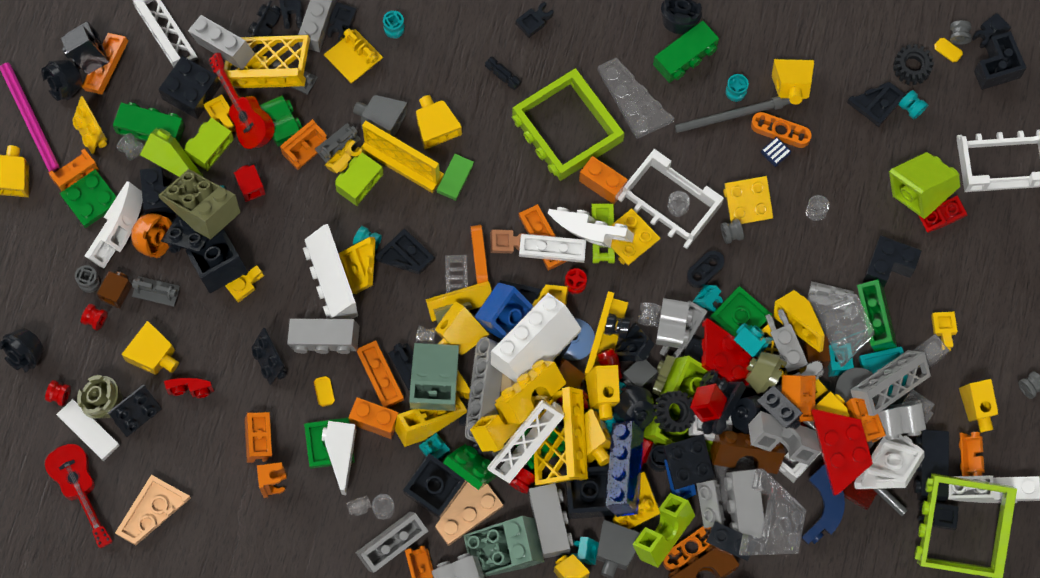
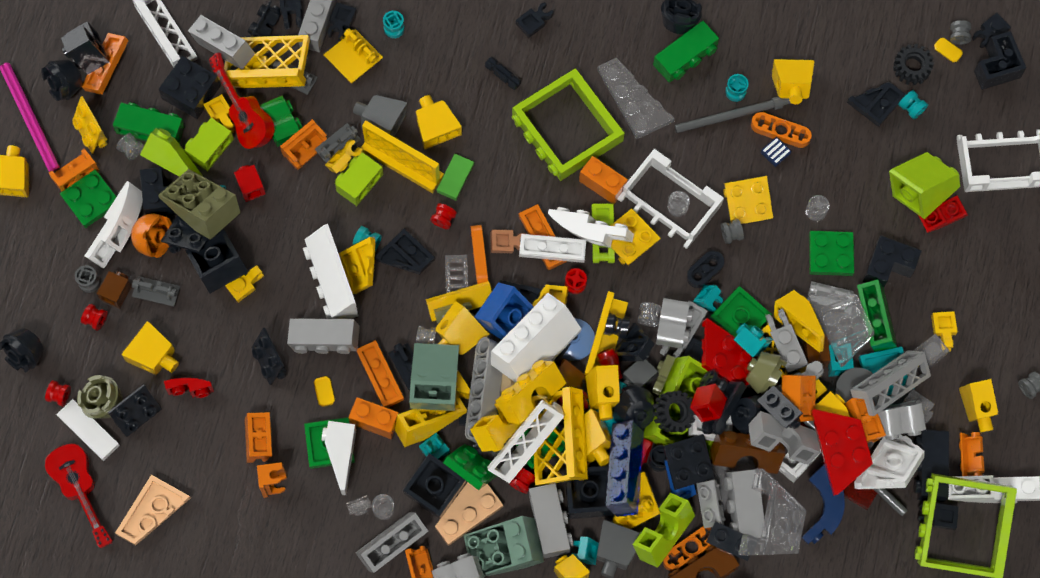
(443, 216): none -> red wheel
(831, 253): none -> green plate

